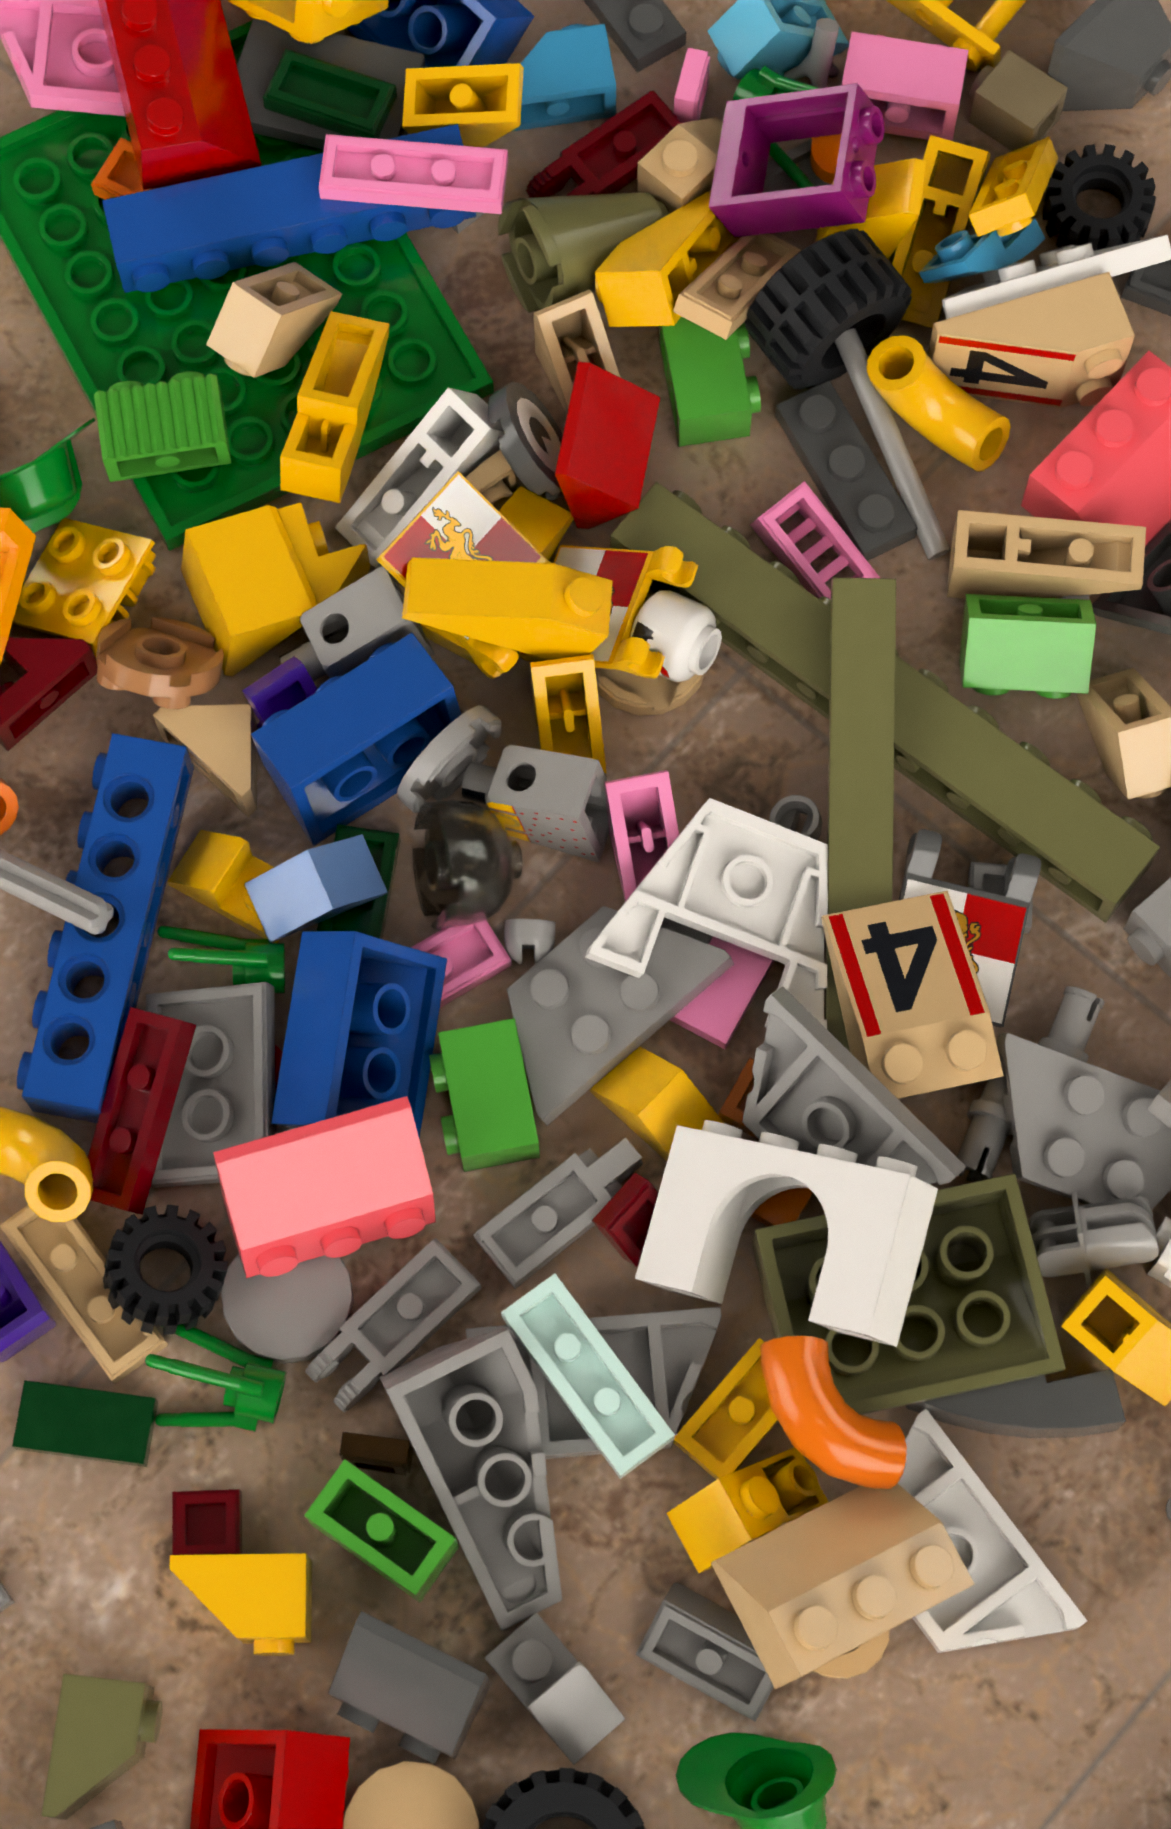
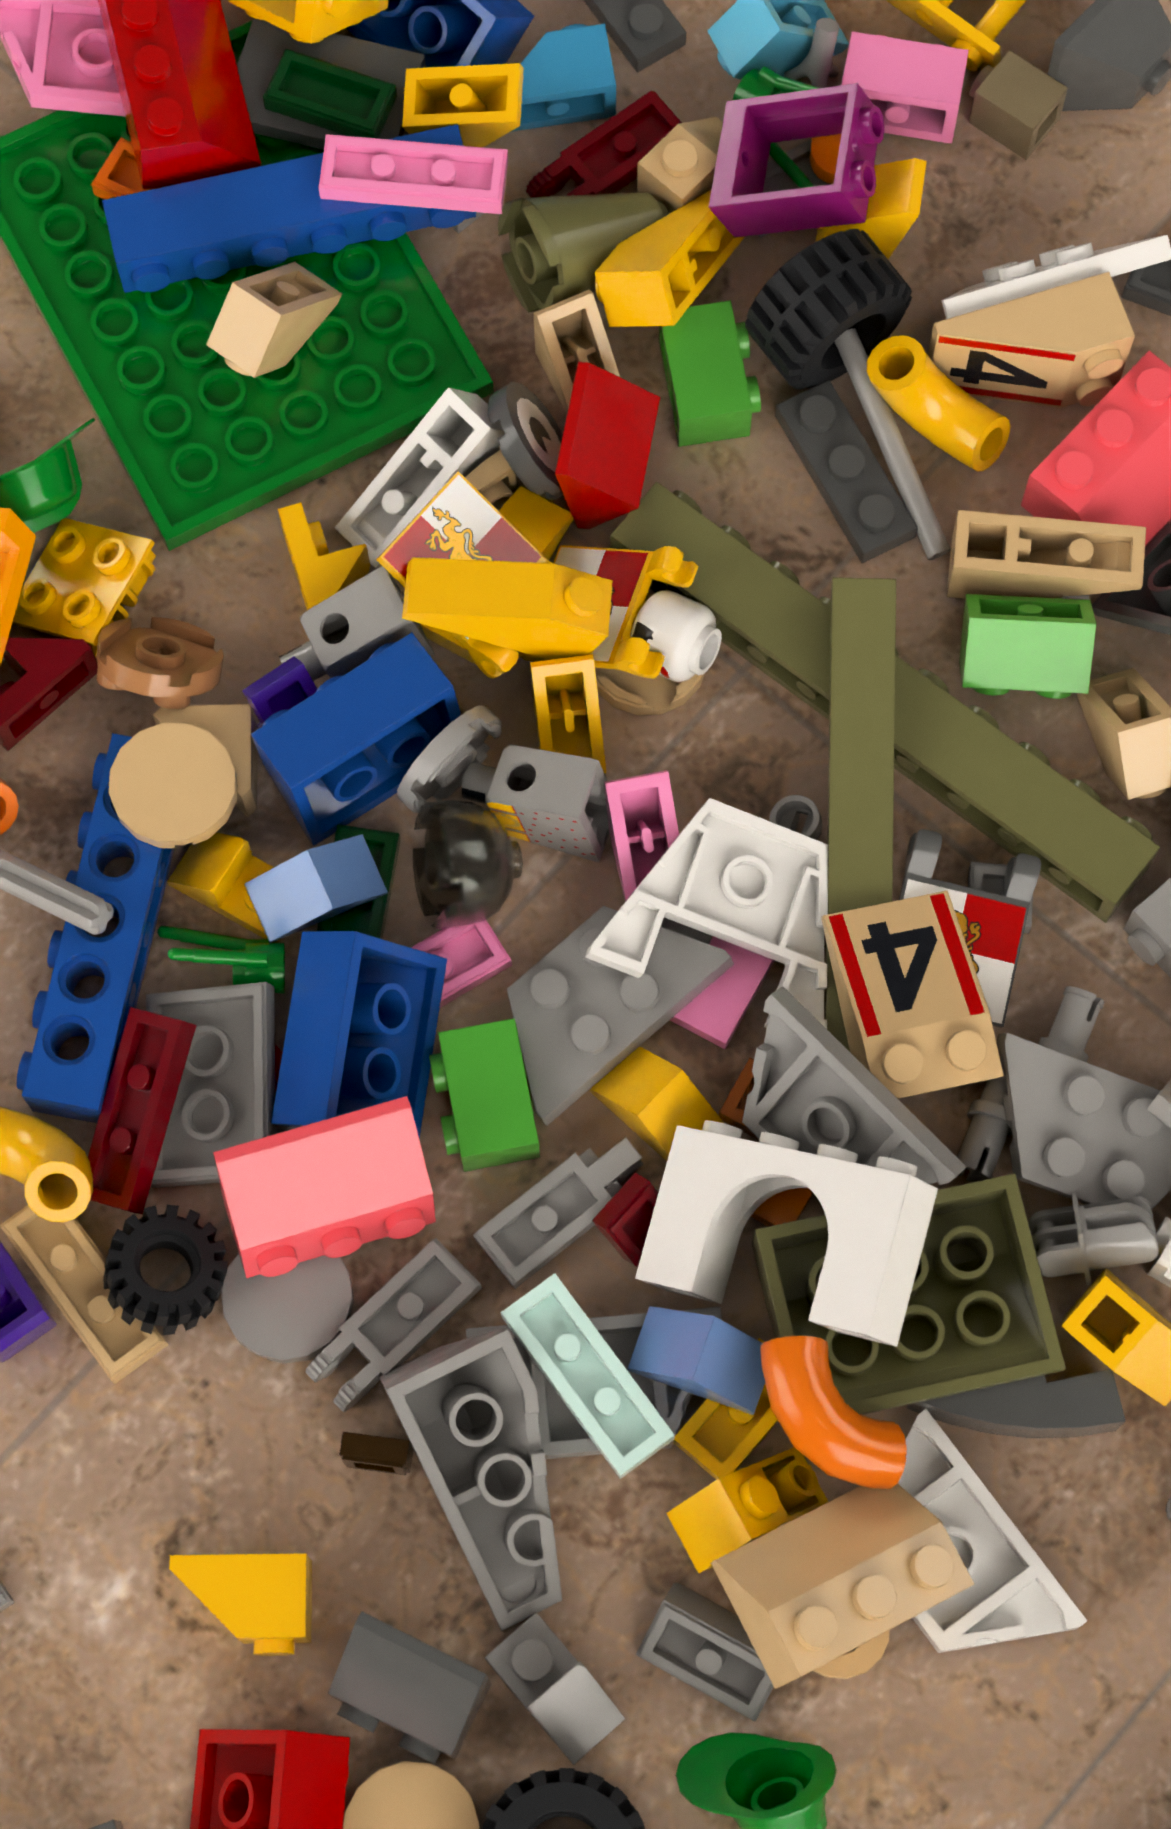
(85, 1423): dark green tile -> none
(97, 1738): olive slope -> none
(162, 426): bright green brick -> none
(173, 785): none -> tan tile
(207, 1522): dark red tile -> none
(246, 584): yellow slope -> none
(250, 1390): green plant -> none
(333, 407): yellow slope -> none
(382, 1530): bright green brick -> none
(528, 934): light grey hinge -> none
(692, 85): bright pink tile -> none
(700, 1357): none -> medium blue slope
(729, 286): tan tile -> none
(818, 518): bright pink slope -> none
(949, 191): yellow slope -> none
(969, 255): dark azure slope -> none
(1013, 189): yellow plate -> none
(1105, 174): black tyre -> none

